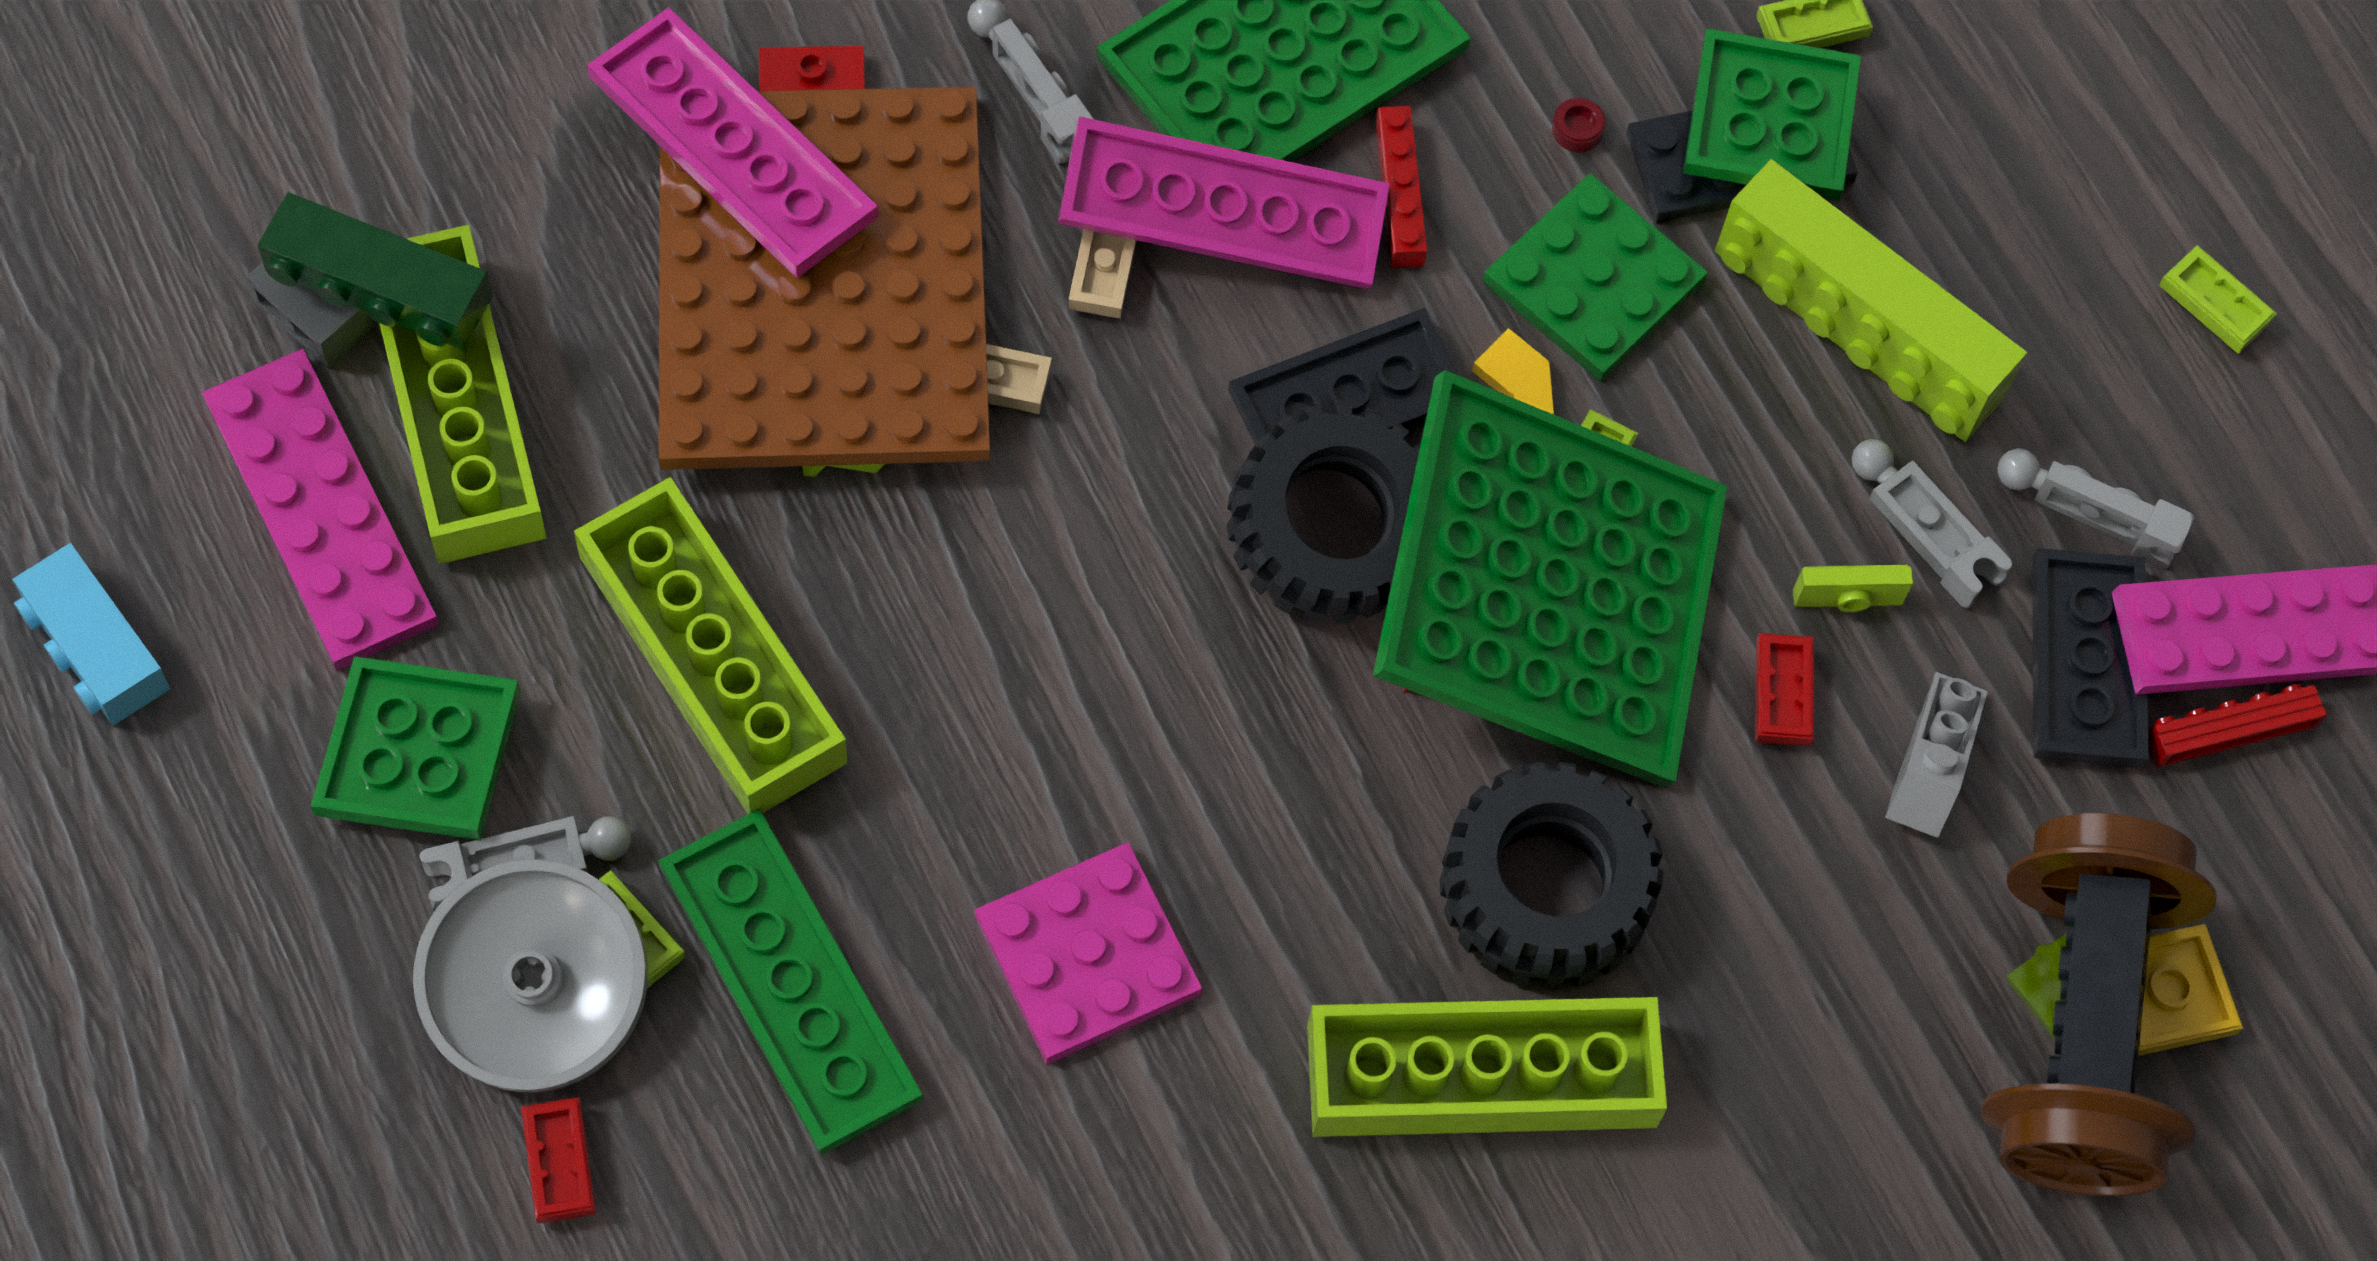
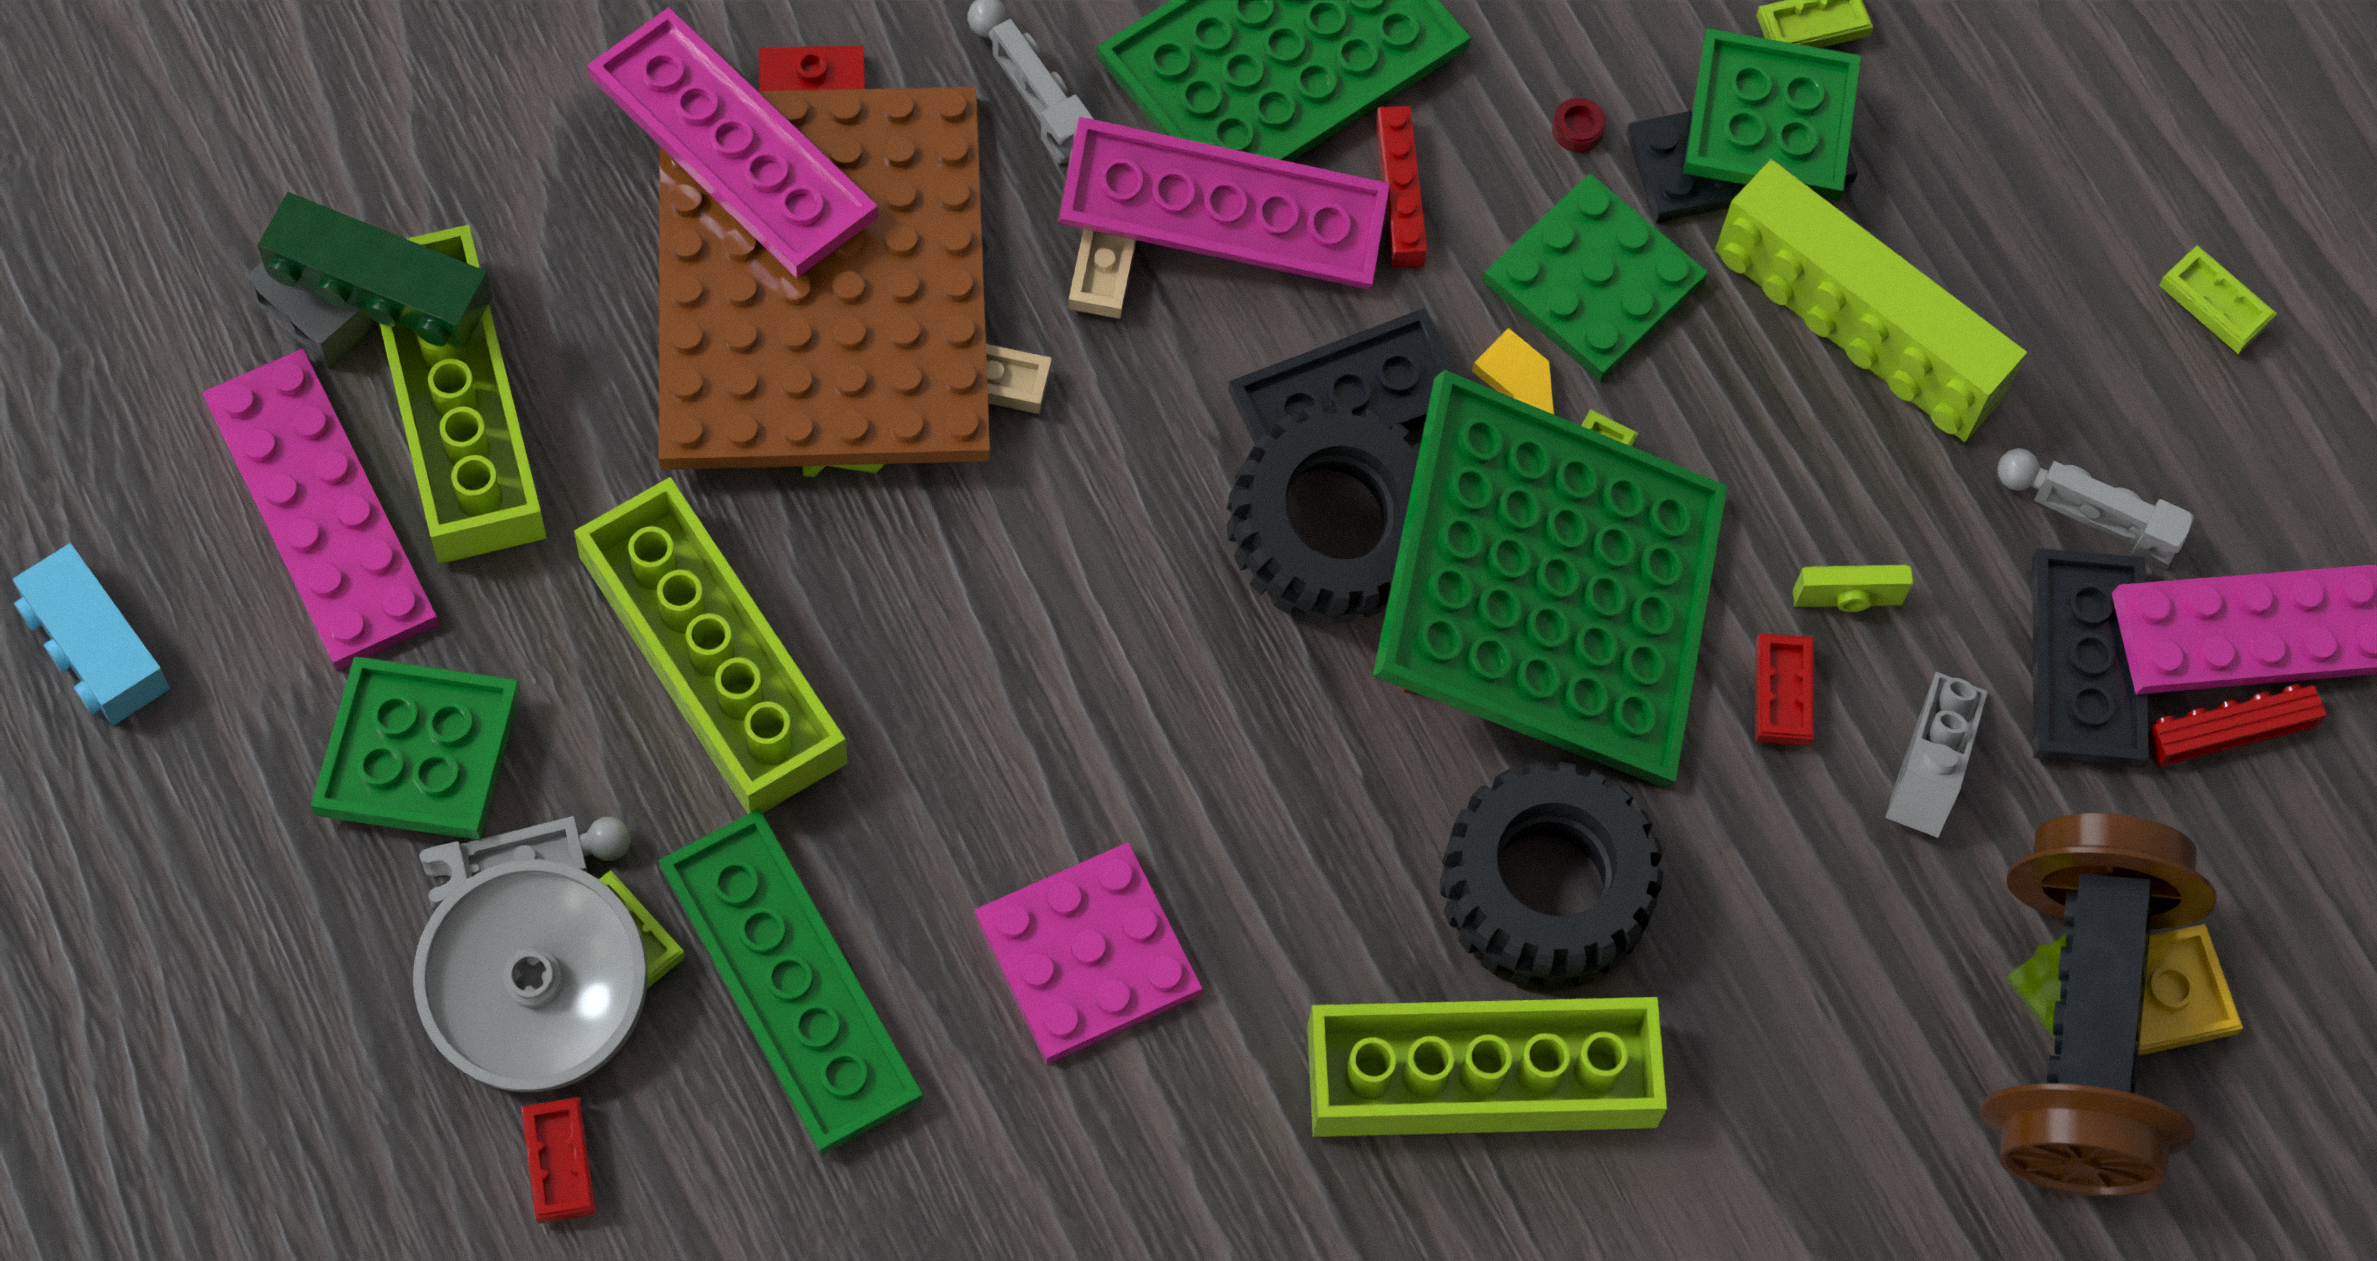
(1931, 523): light grey plate -> none

